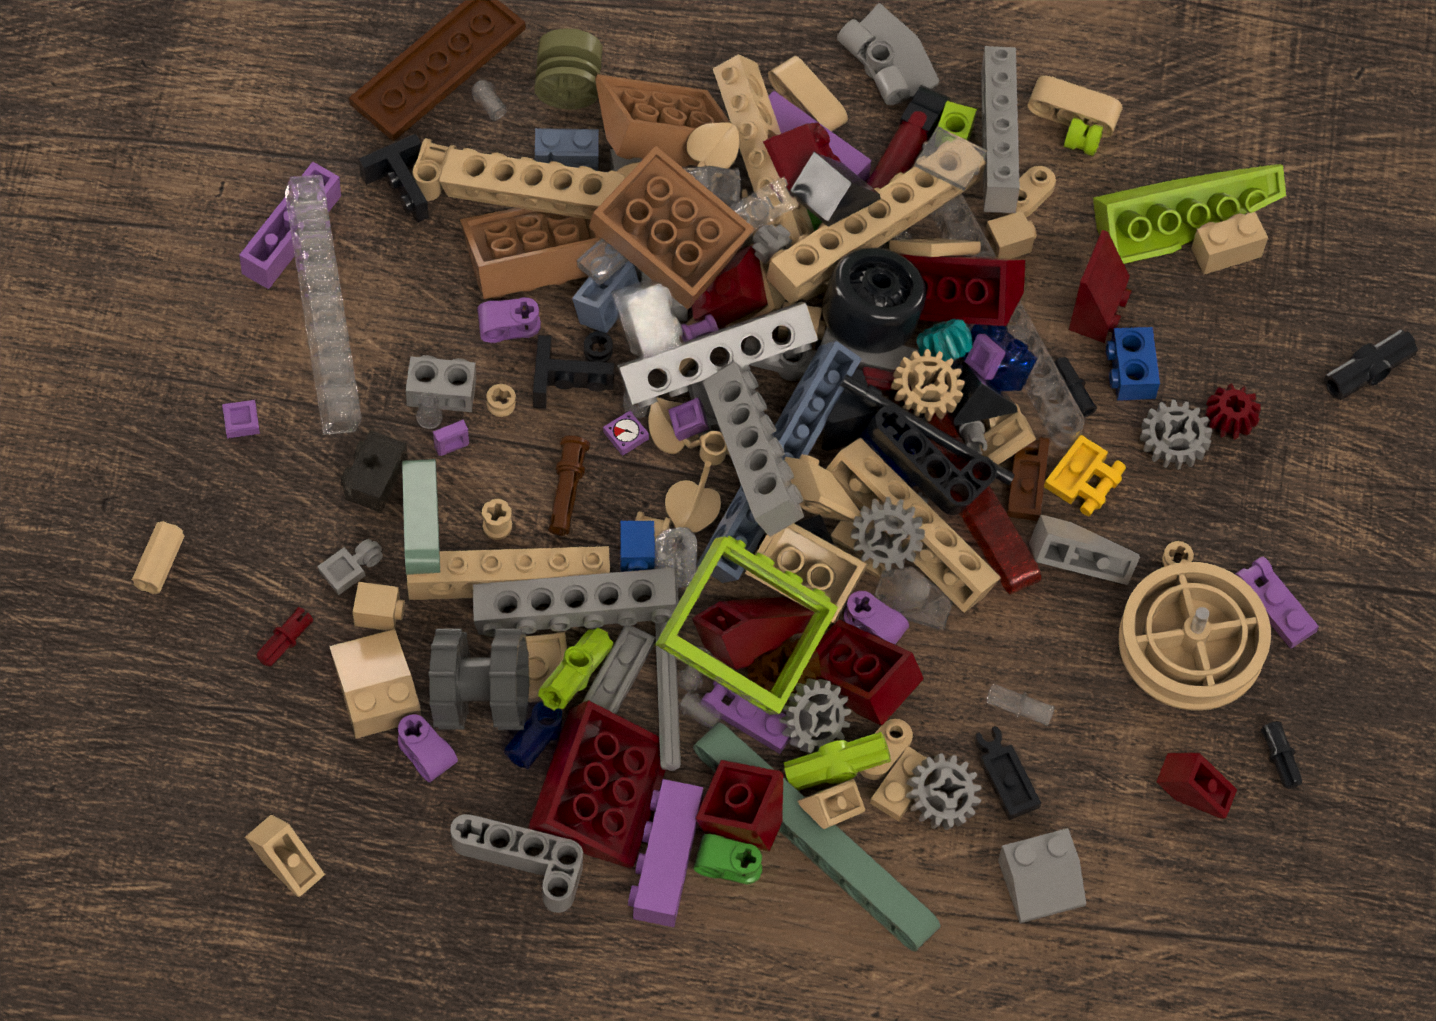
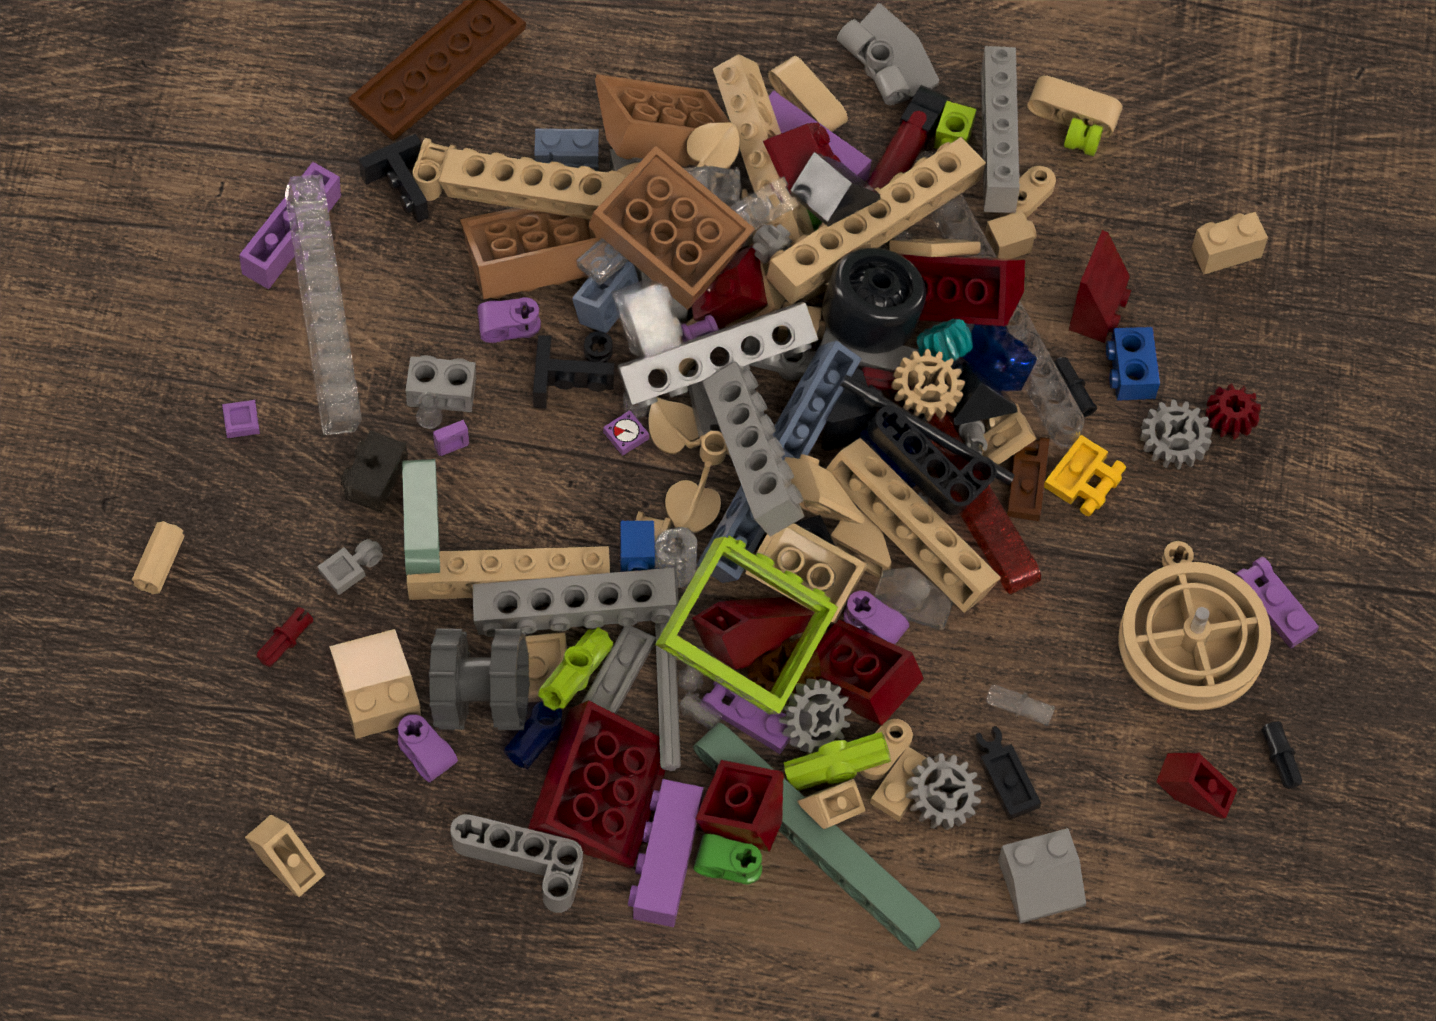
(377, 606): tan brick -> none
(485, 94): clear pin -> none
(496, 407): tan bush -> none
(503, 526): tan bush -> none
(568, 68): olive wheel -> none
(570, 471): reddish brown pin -> none
(688, 419): medium lavender tile -> none
(890, 547): light grey gear -> none
(951, 158): clear piece -> none
(985, 356): medium lavender tile -> none
(1081, 551): light grey slope -> none
(1167, 214): lime wedge -> none
(1370, 364): black piece -> none

